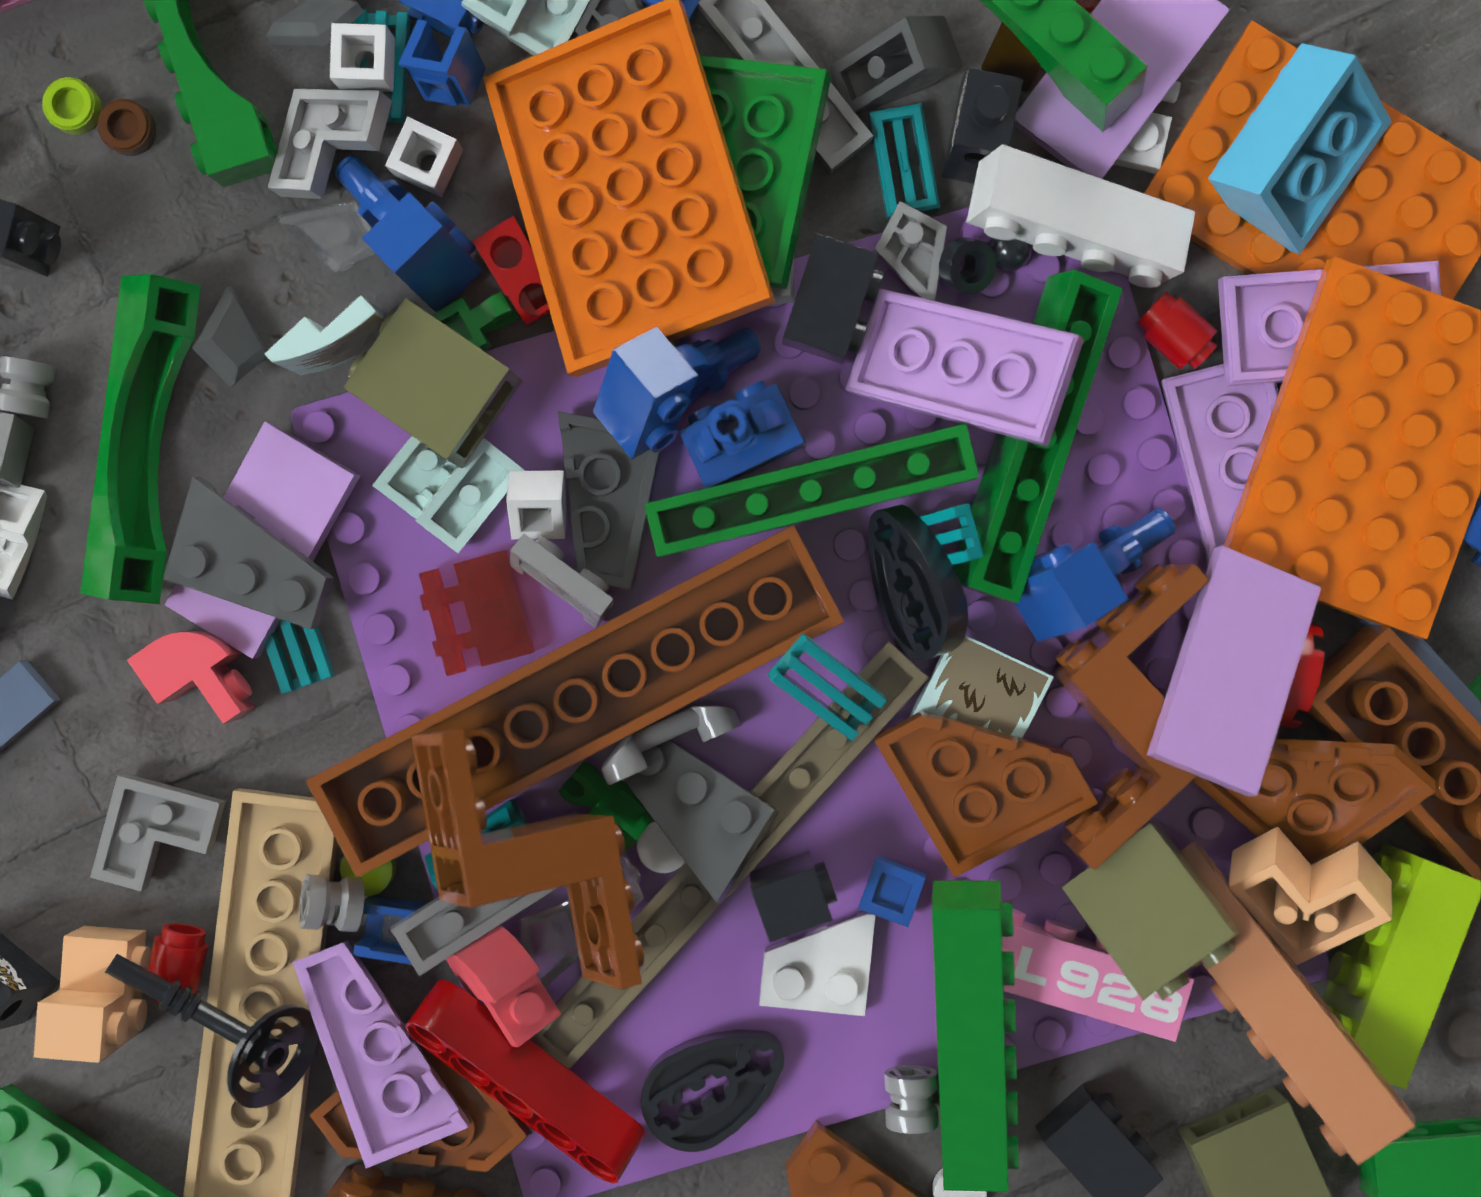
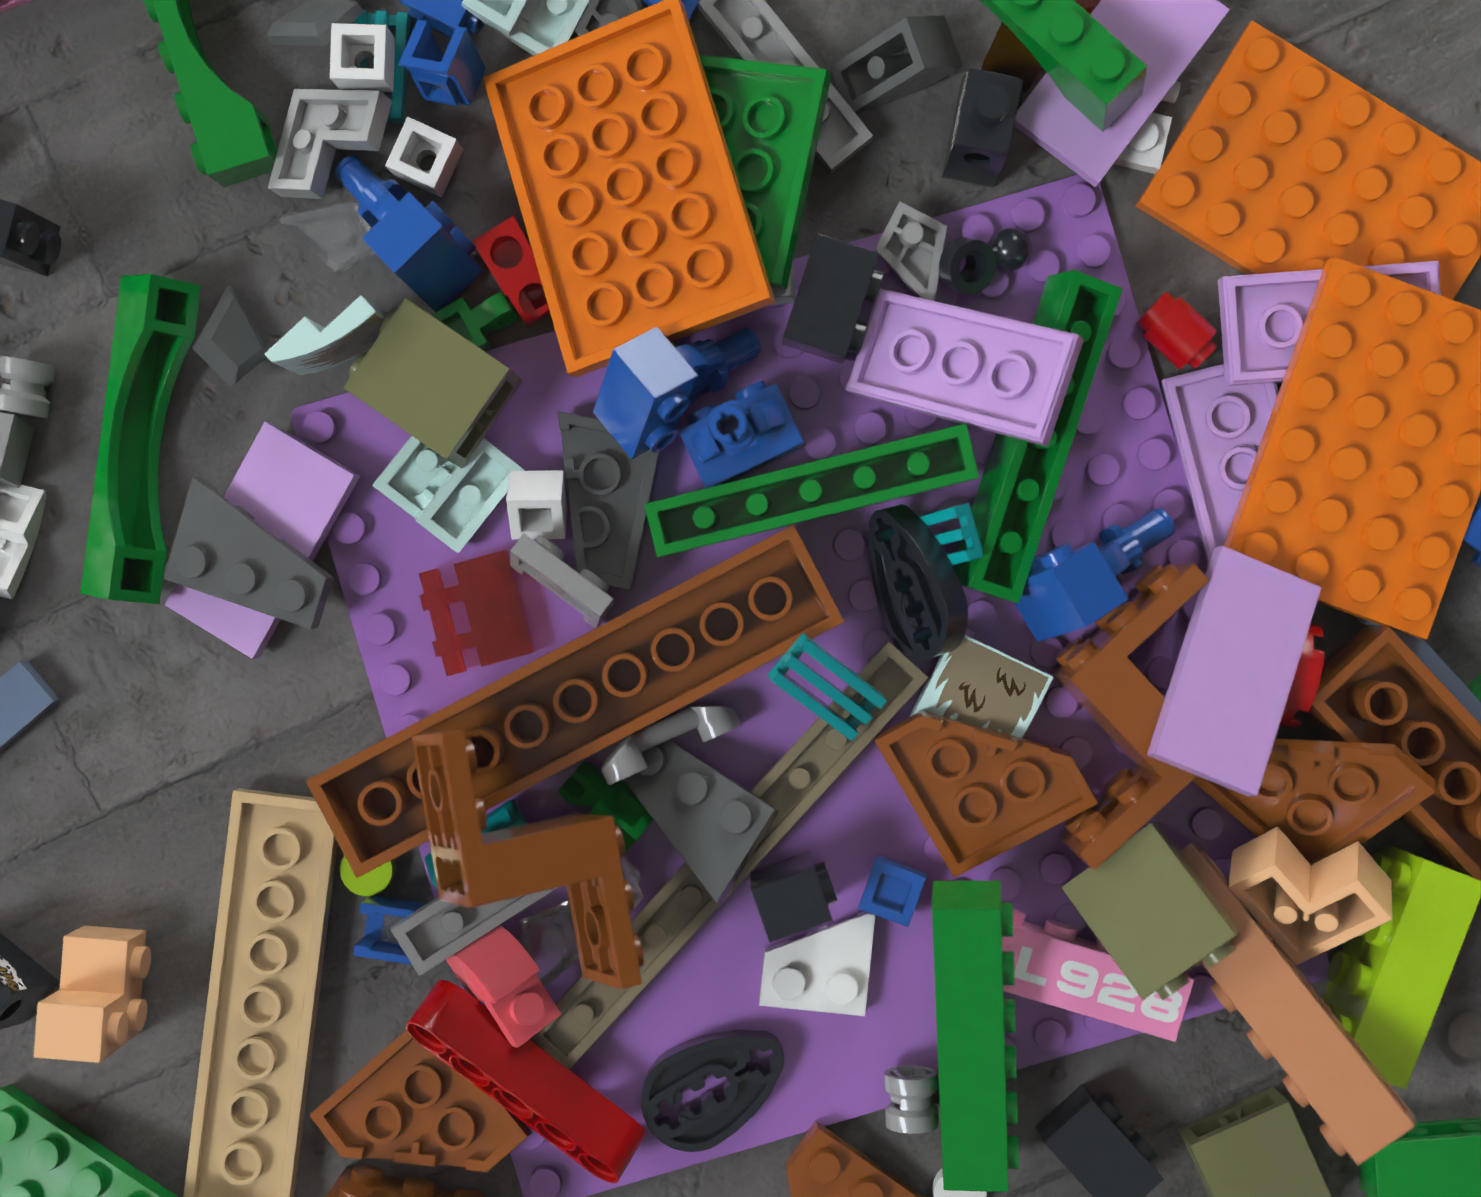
(71, 106): lime tile -> none
(126, 127): reddish brown tile -> none
(141, 818): light grey plate -> none
(179, 954): red brick -> none
(193, 659): coral brick -> none
(253, 1042): black dish -> none
(280, 665): teal tile -> none
(331, 903): light grey wheel -> none
(378, 1068): lavender wing -> none
(657, 850): white tile -> none
(895, 116): teal tile -> none
(1080, 217): white brick -> none
(1302, 145): medium azure slope -> none

